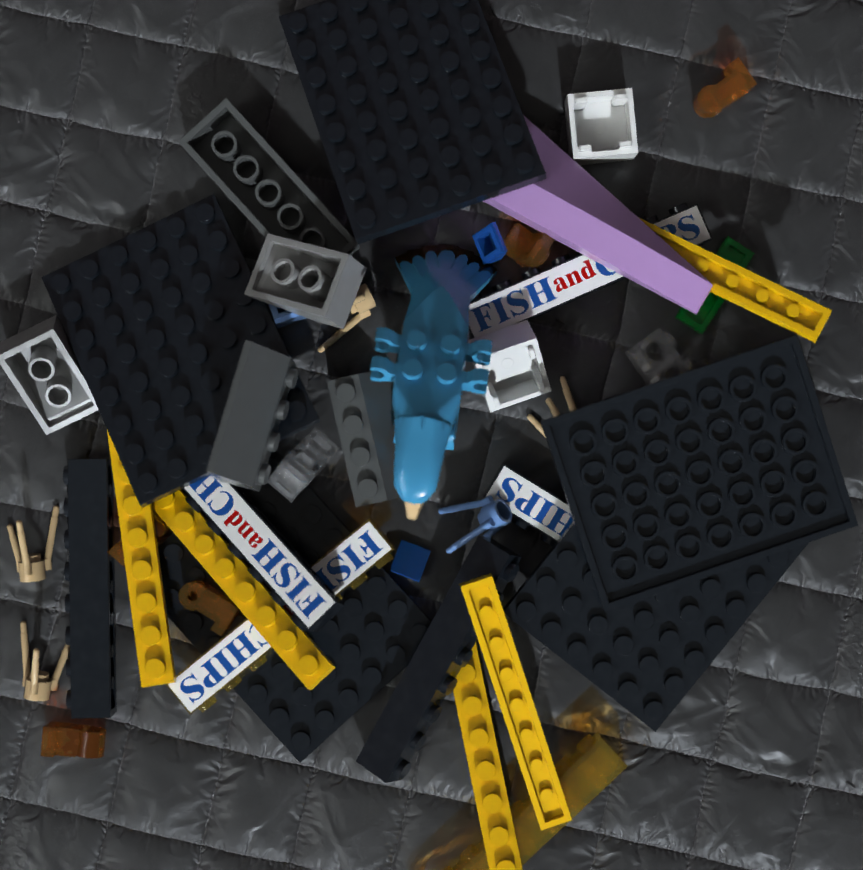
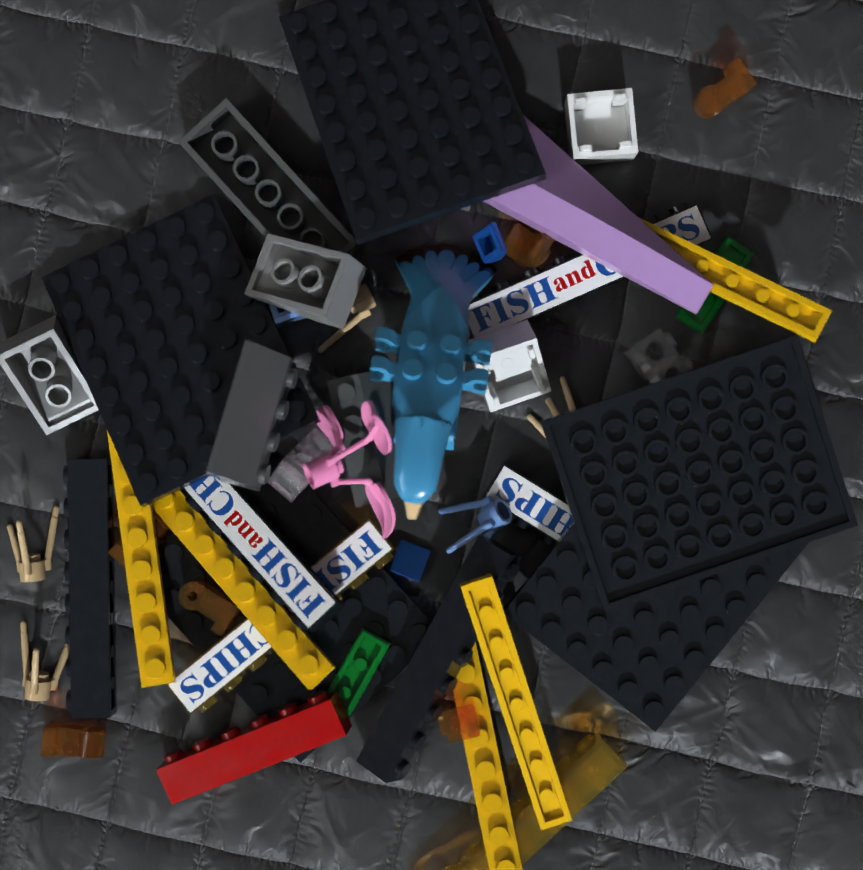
(254, 746): none -> red brick
(329, 466): none -> bright pink plant
(358, 668): none -> green tile
(459, 723): none -> clear orange bracket

